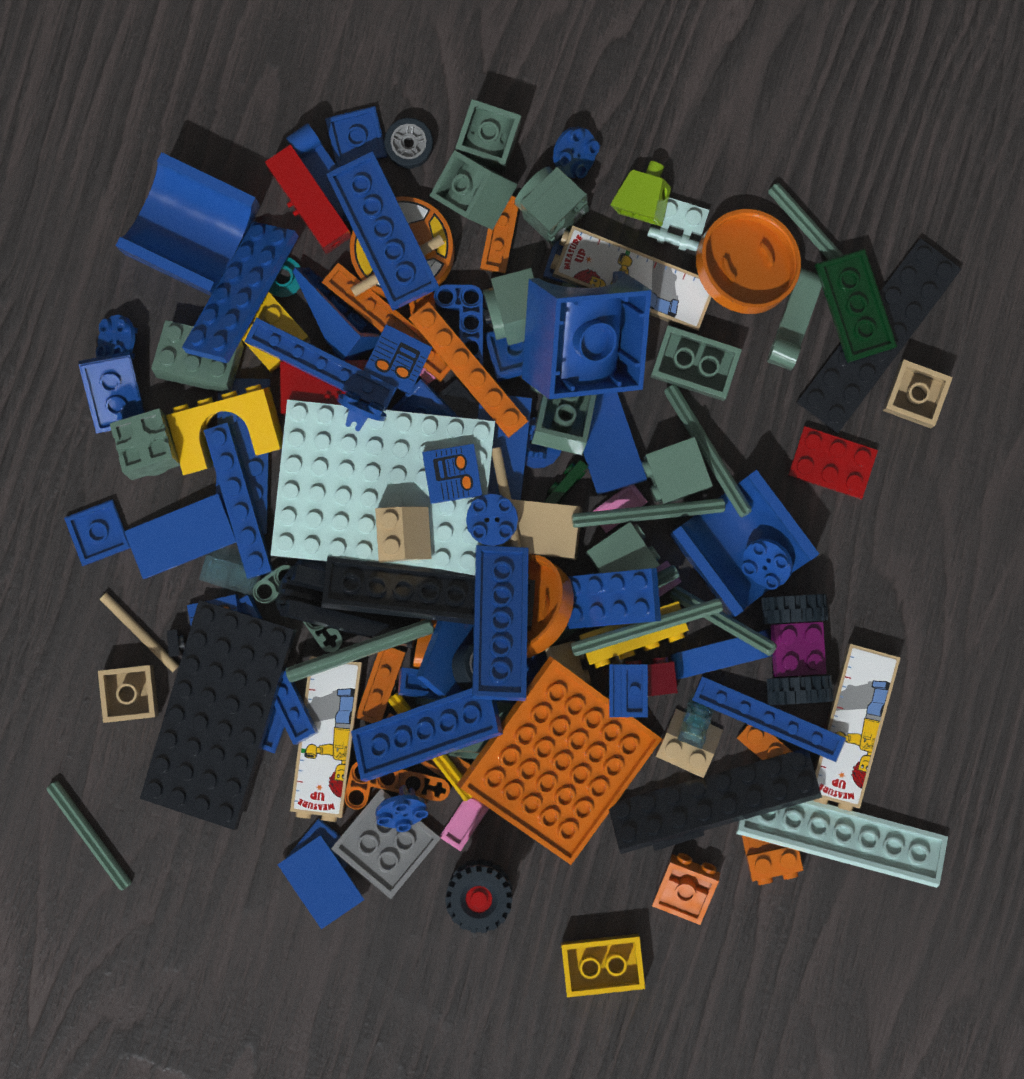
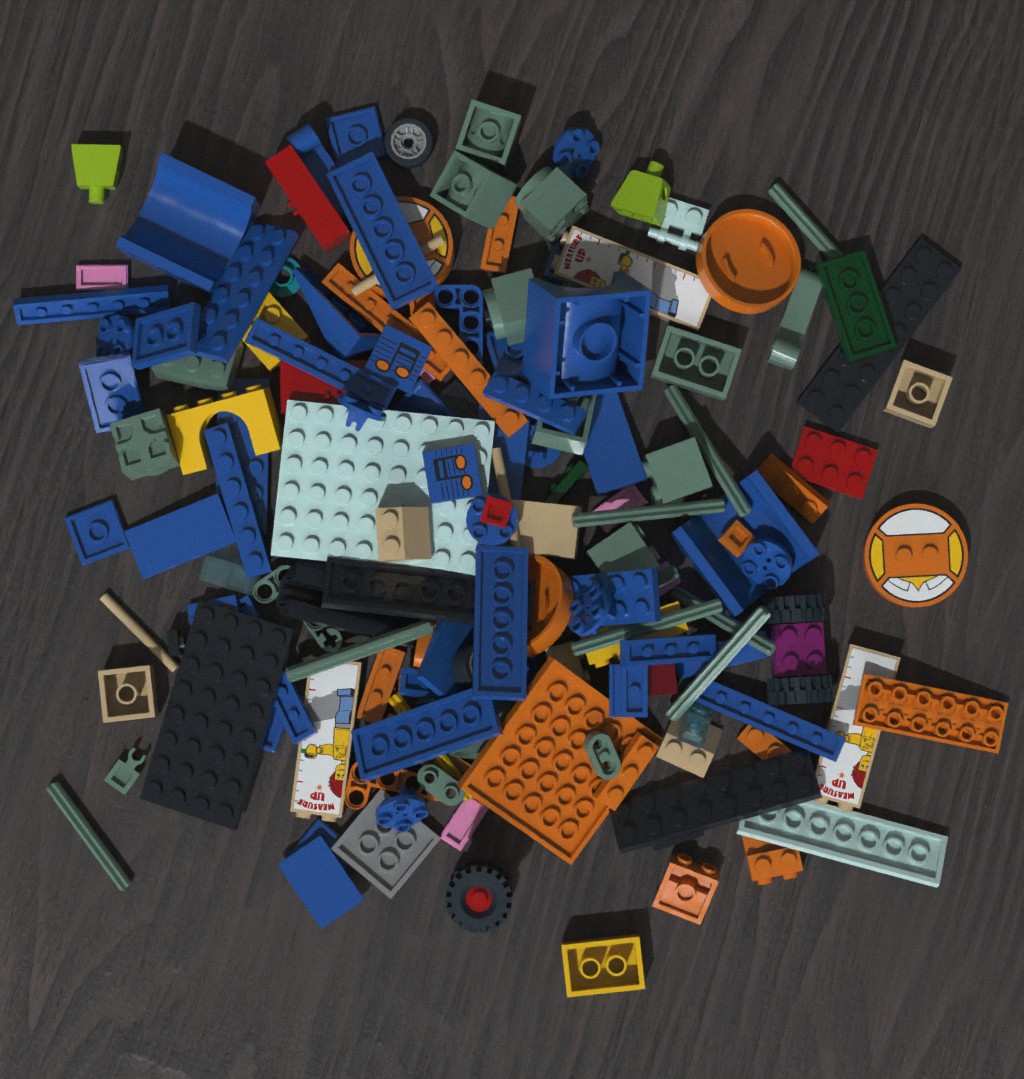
(91, 305): none -> blue plate
(97, 168): none -> lime torso
(101, 277): none -> bright pink tile
(124, 774): none -> sand green plate
(166, 336): none -> blue plate
(441, 784): none -> sand green plate
(496, 512): none -> red plate
(533, 403): none -> blue plate
(591, 611): none -> blue plate
(600, 753): none -> sand green plate
(633, 762): none -> orange plate
(667, 650): none -> blue plate
(718, 663): none -> sand green axle
(736, 538): none -> orange plate
(793, 488): none -> orange plate
(915, 555): none -> piece
(930, 713): none -> orange plate

